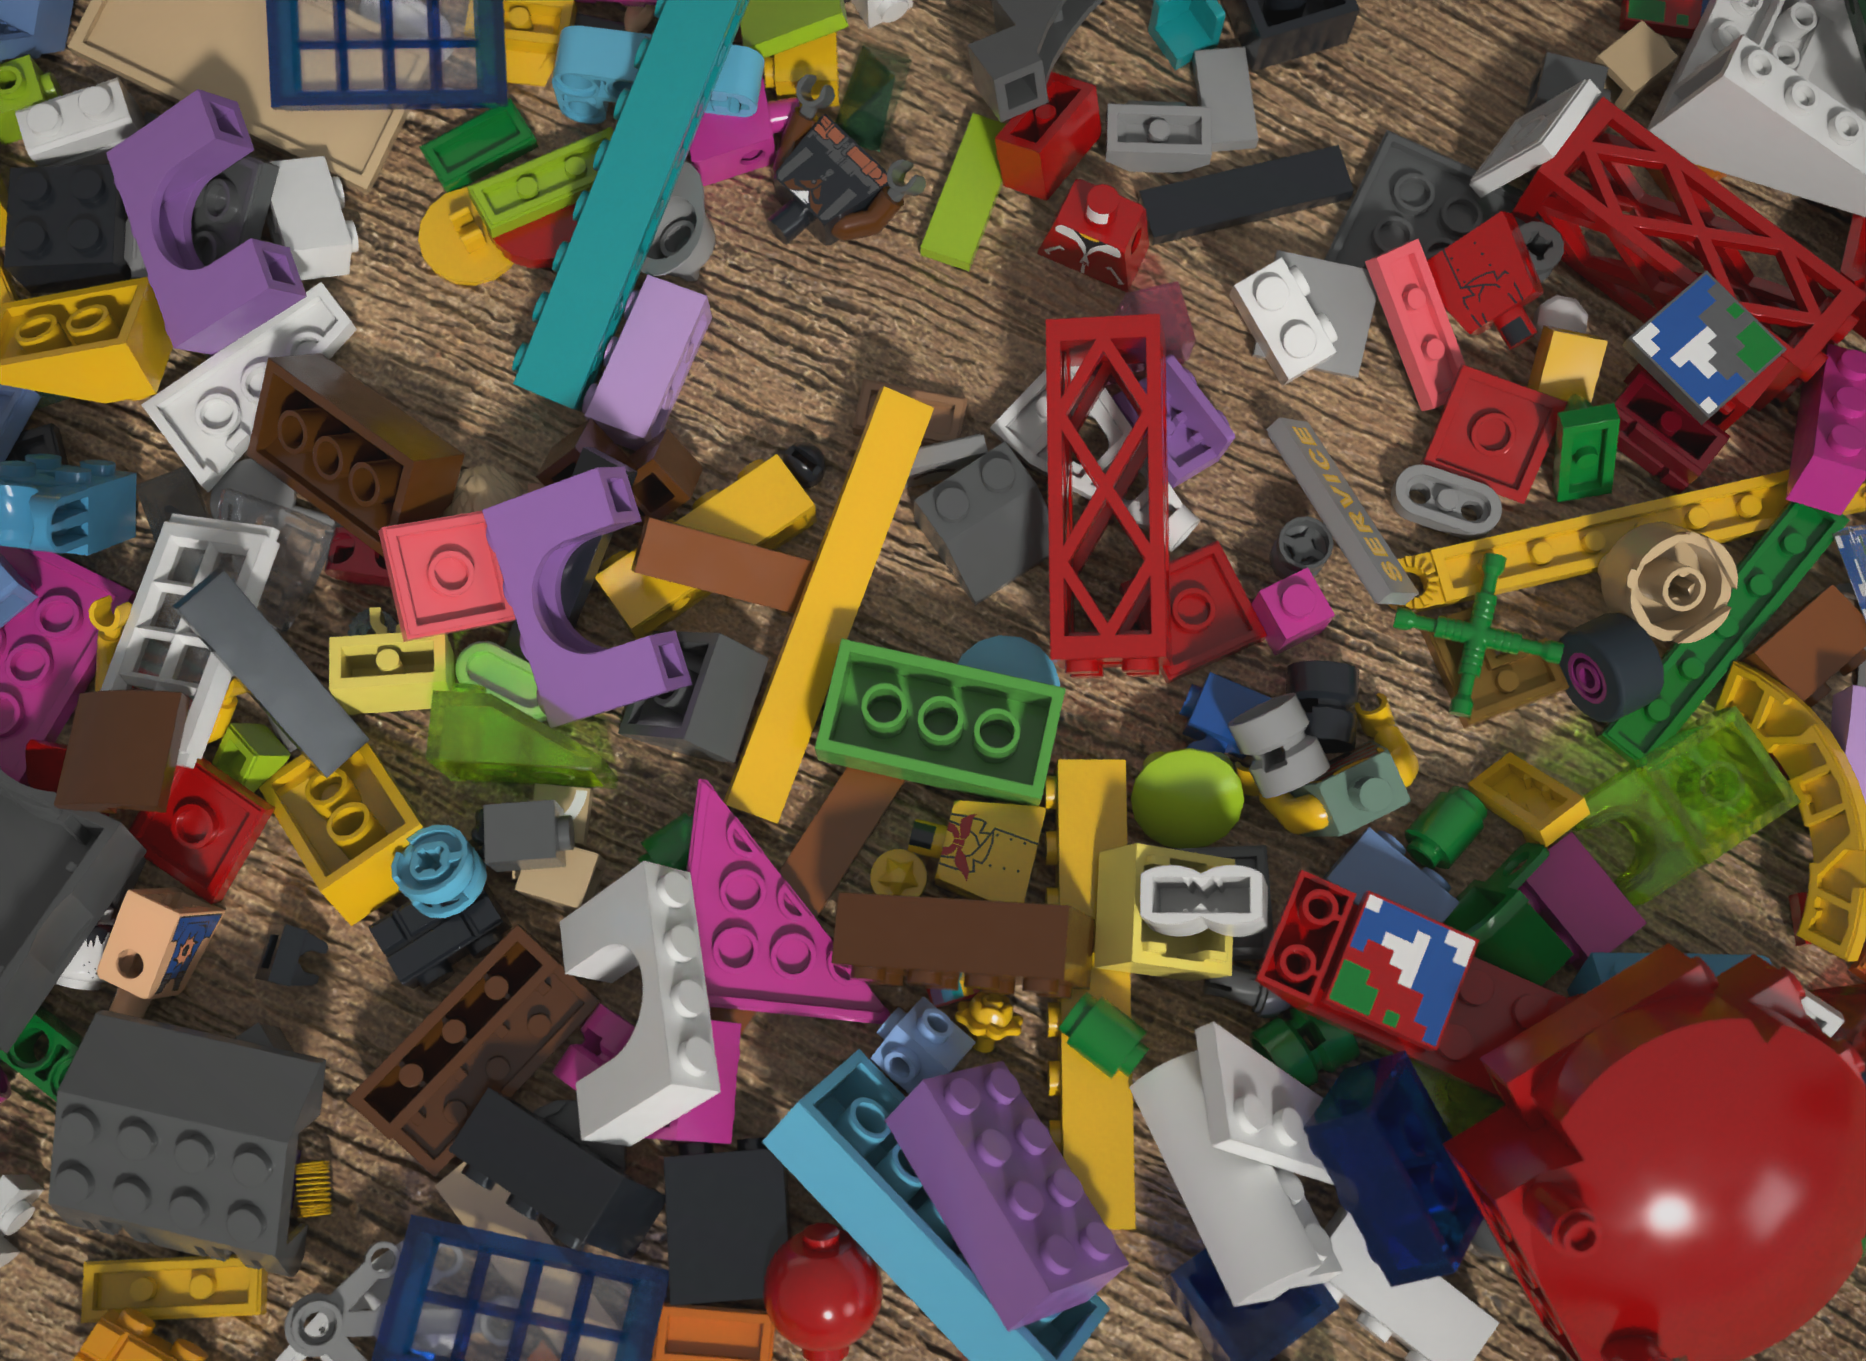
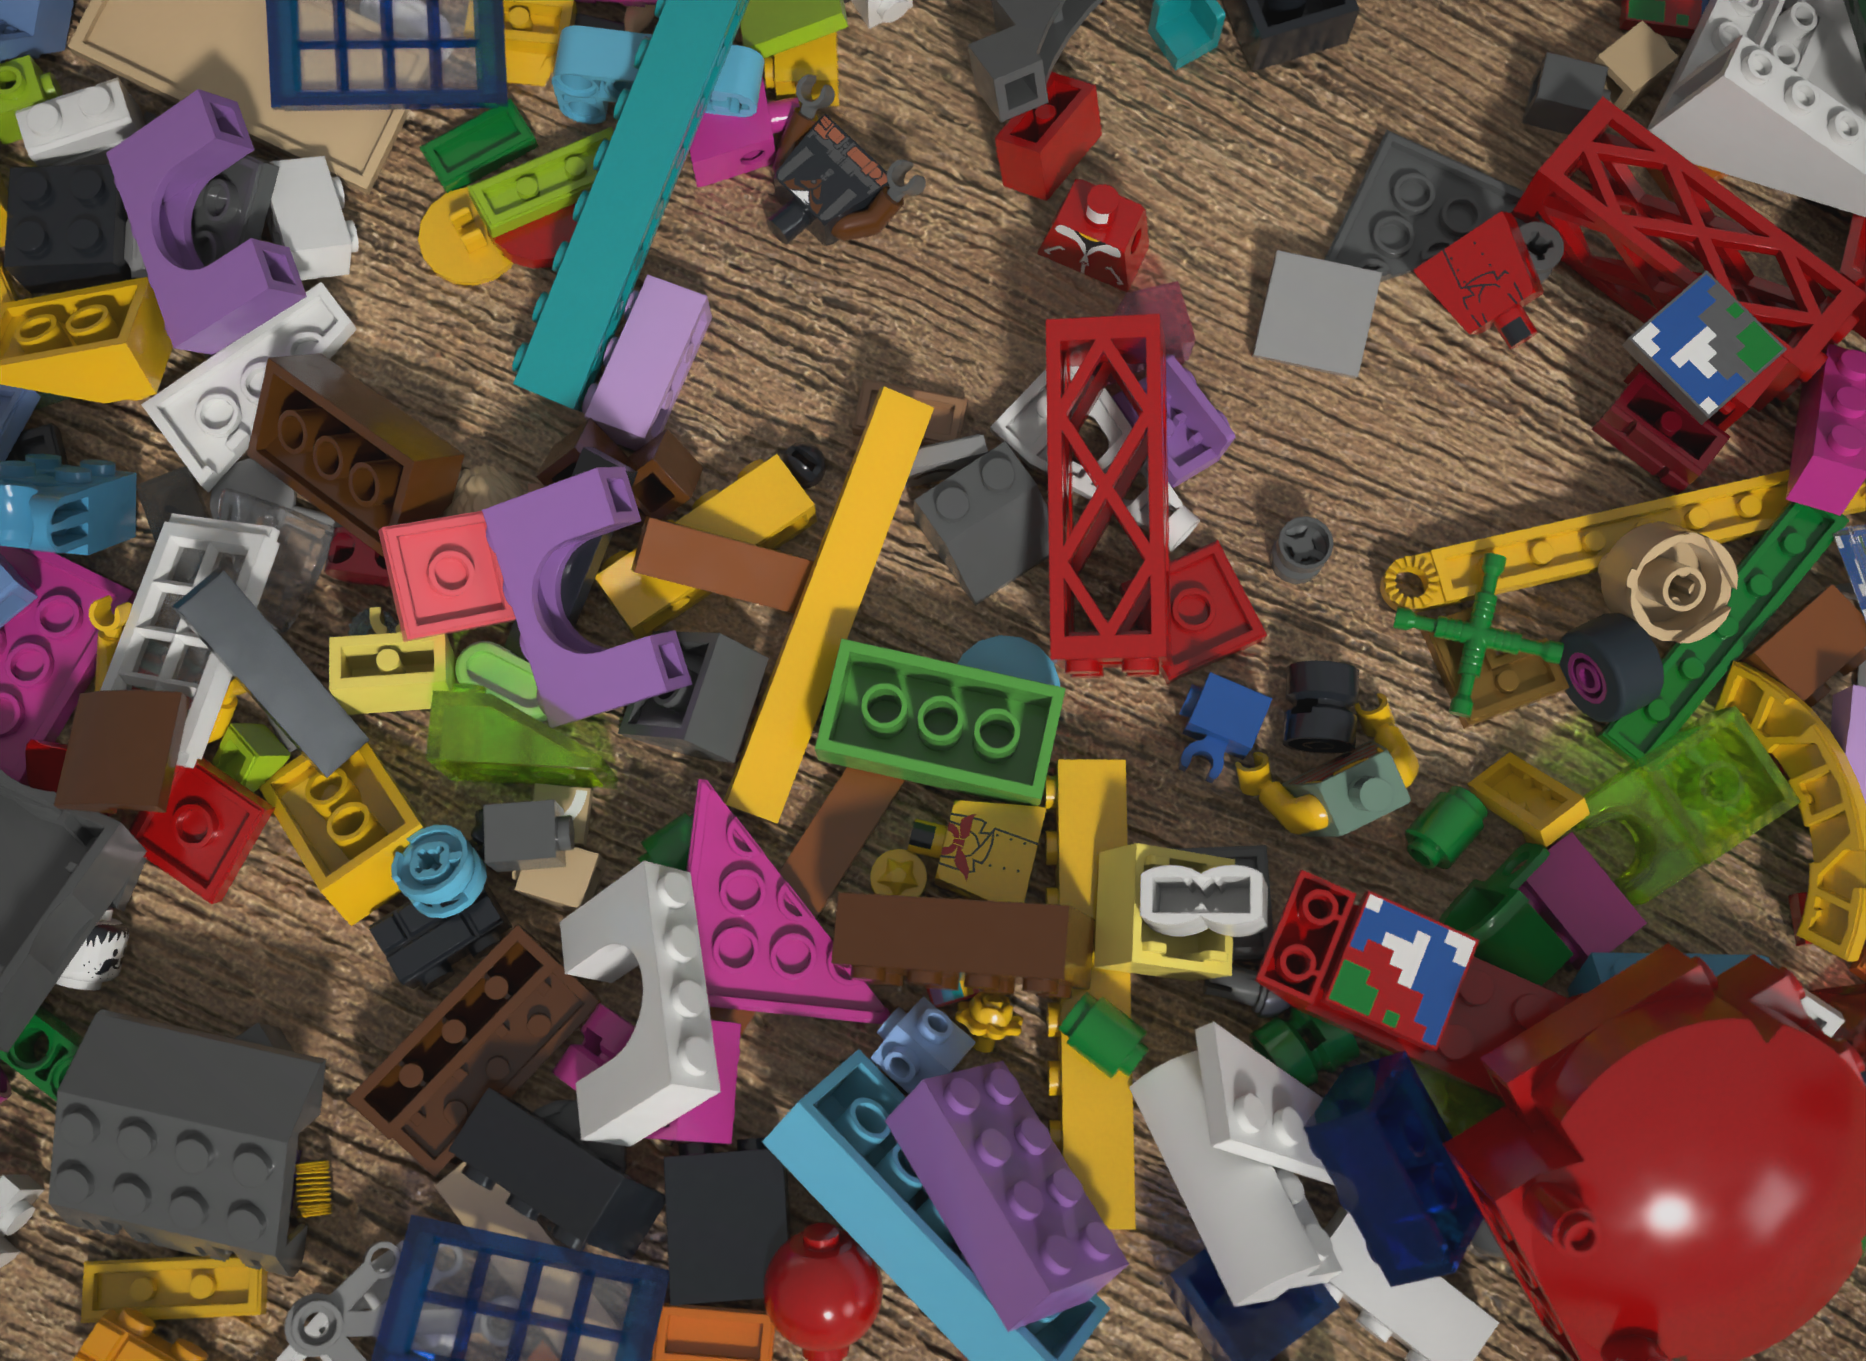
(155, 946): light nougat torso -> none
(282, 953): black tile -> none
(684, 234): light grey piece -> none
(872, 96): clear green slope -> none
(966, 197): lime tile -> none
(1158, 136): light grey slope -> none
(1187, 797): lime dish -> none
(1225, 86): light grey tile -> none
(1246, 194): black tile -> none
(1263, 732): light grey wheel -> none
(1283, 320): white brick -> none
(1292, 611): dark pink brick -> none
(1342, 512): light grey tile -> none
(1379, 865): medium blue brick -> none
(1417, 321): coral plate -> none
(1444, 498): light grey plate -> none
(1493, 432): red tile -> none
(1535, 137): white tile -> none
(1560, 313): white tile -> none
(1567, 363): yellow brick -> none
(1585, 449): green tile -> none

